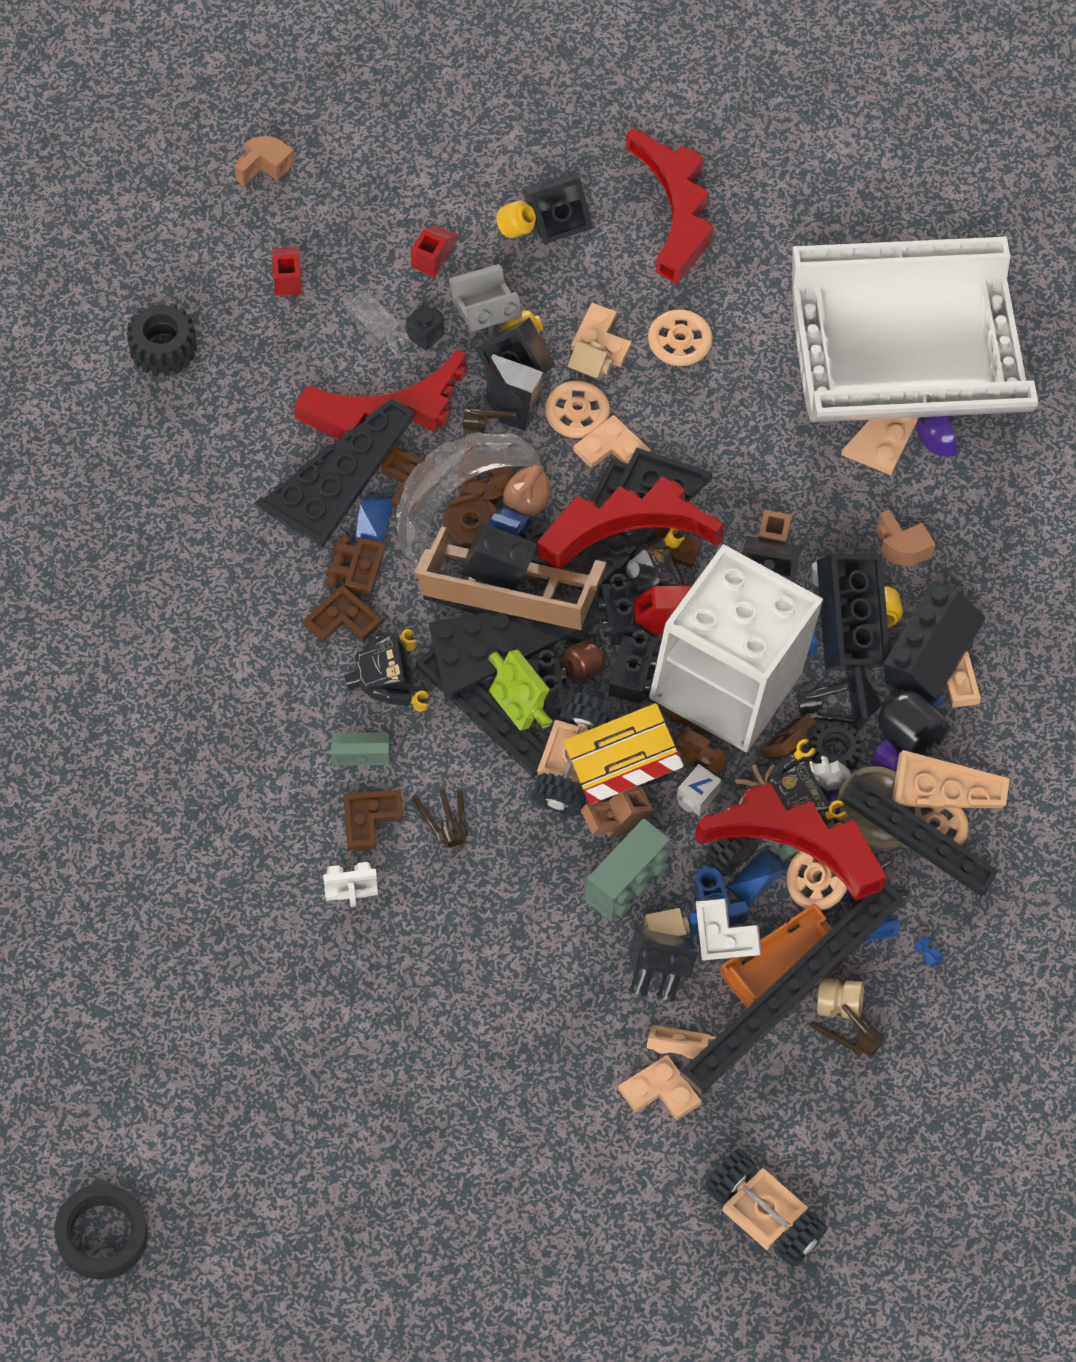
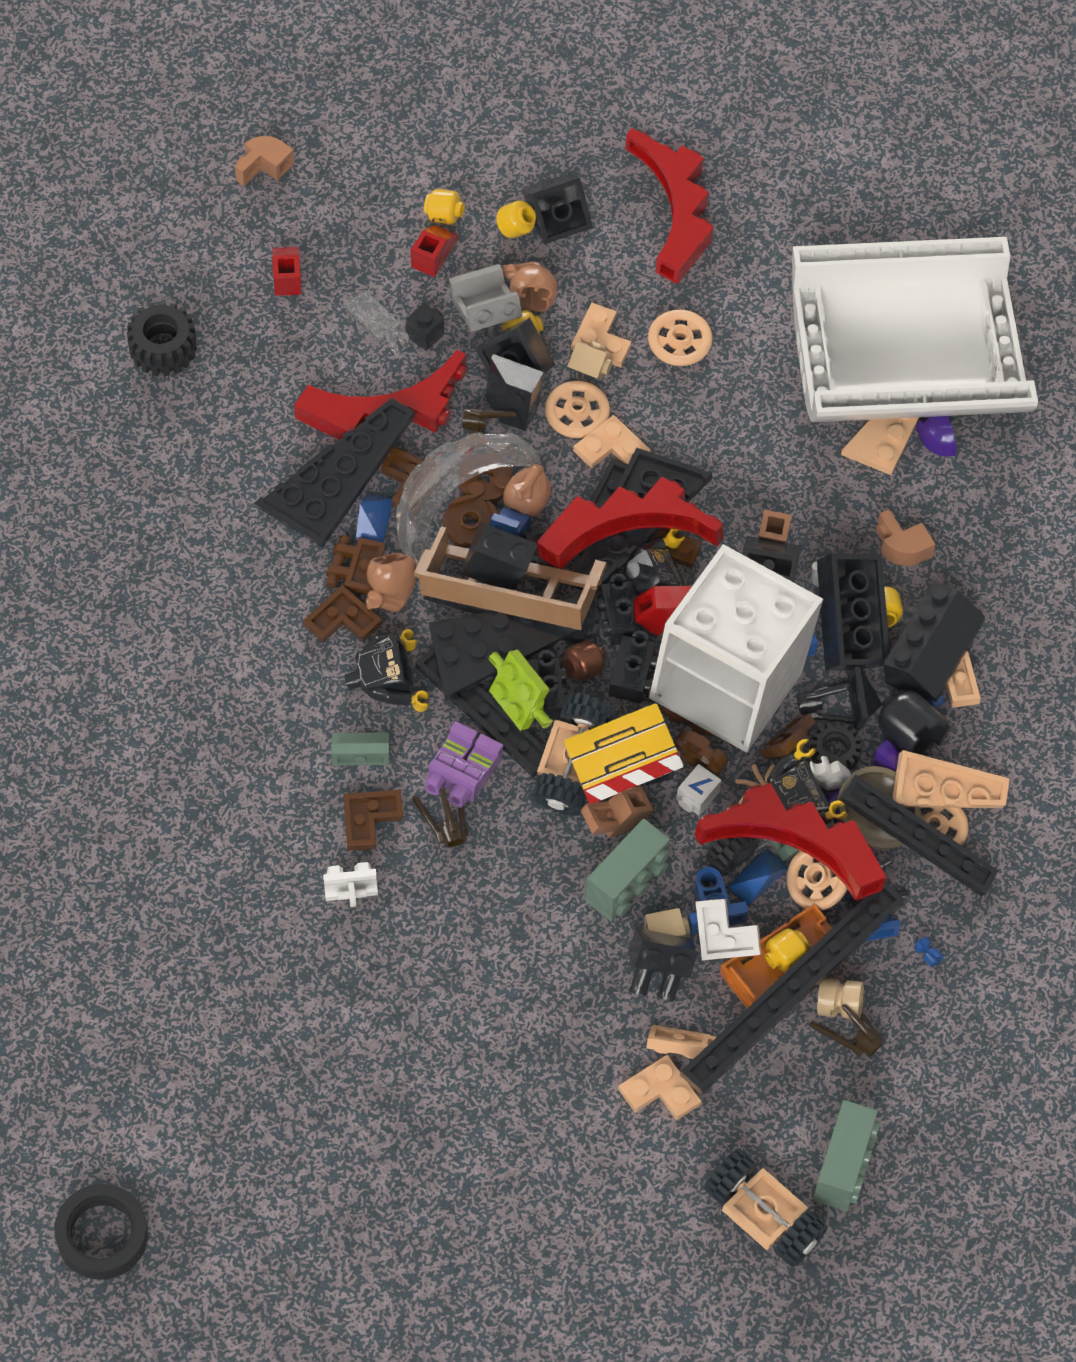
(391, 581): none -> nougat piece
(444, 206): none -> yellow head
(463, 764): none -> medium lavender hips
(533, 284): none -> nougat piece
(786, 949): none -> yellow head
(847, 1156): none -> sand green brick

